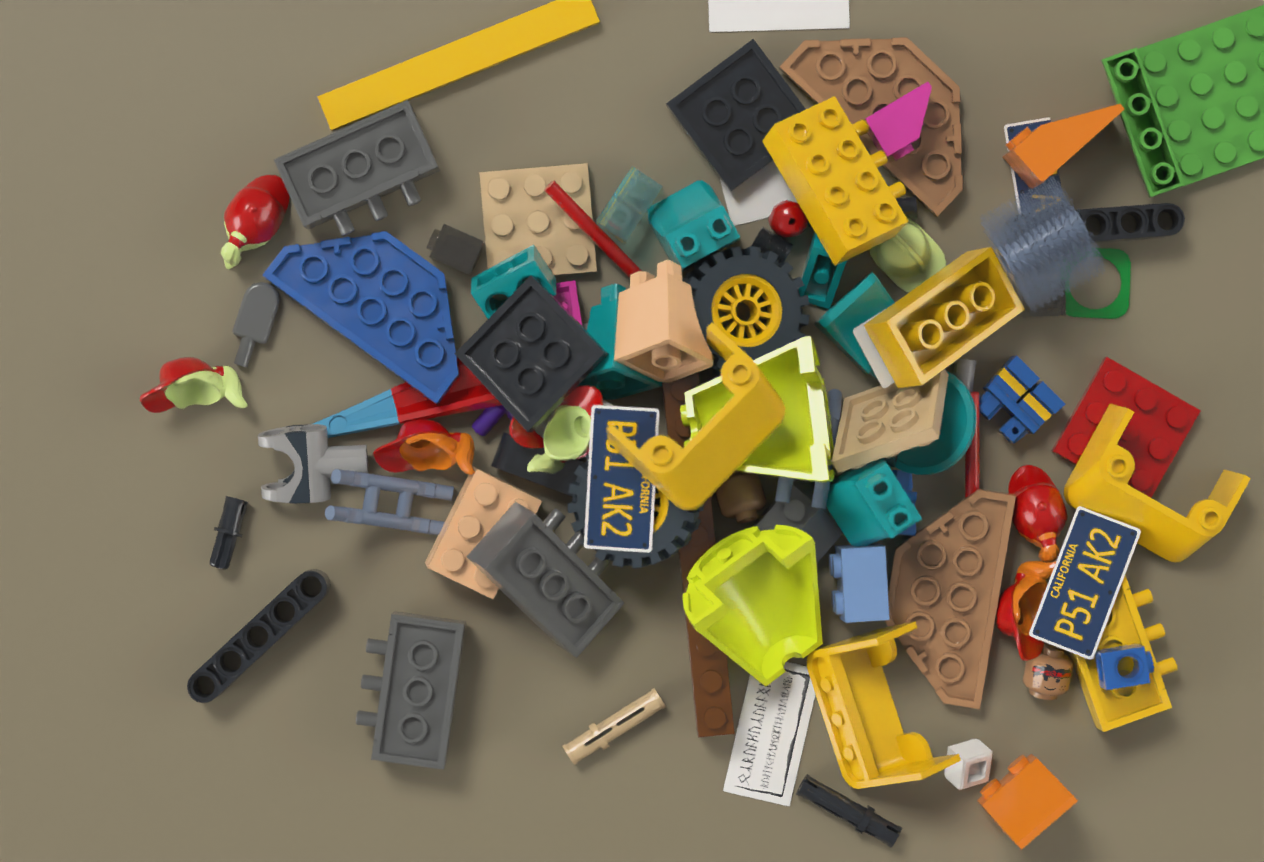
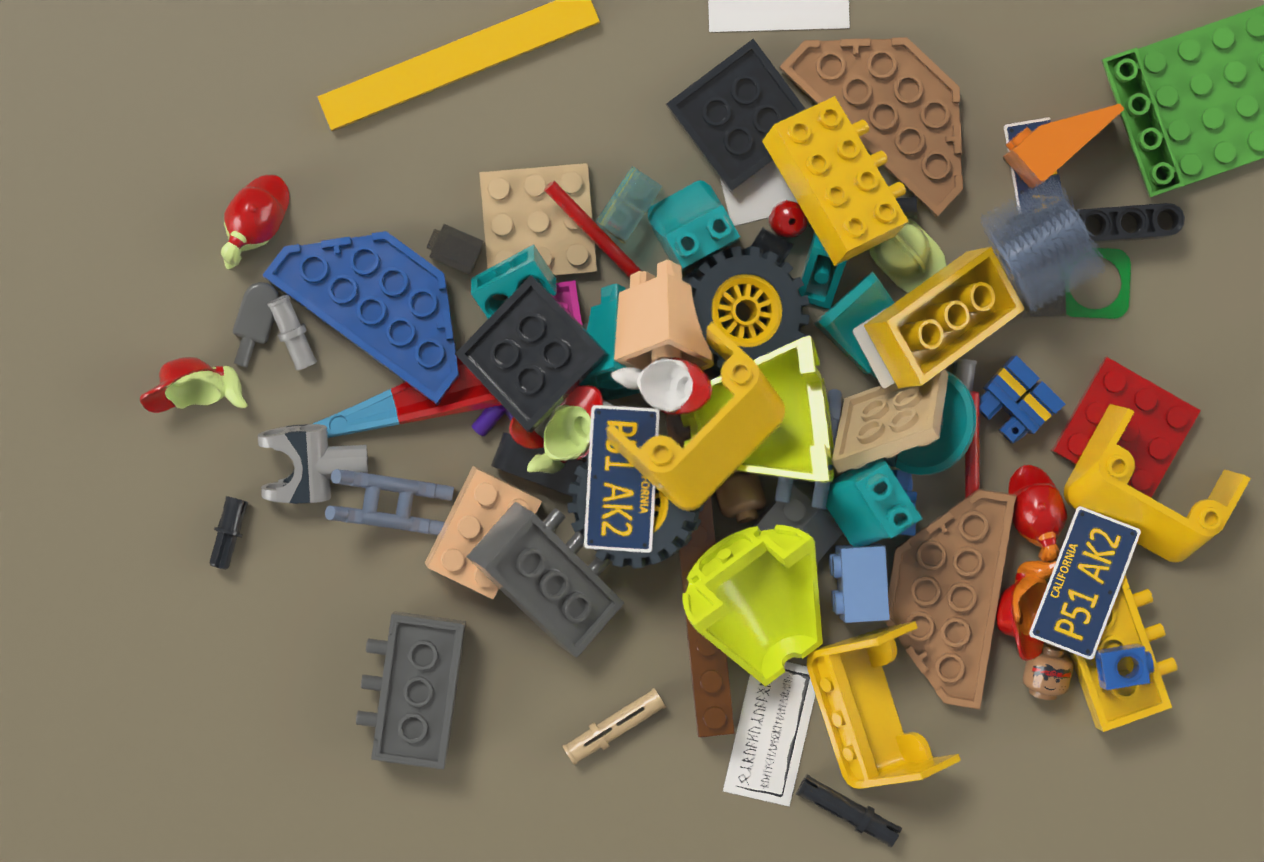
(243, 644): black beam -> none
(292, 332): none -> light grey pin
(358, 168): dark grey piece -> none
(426, 446): orange hair -> none
(669, 385): none -> white hair
(899, 123): dark pink slope -> none
(974, 764): white slope -> none
(1025, 800): orange slope -> none

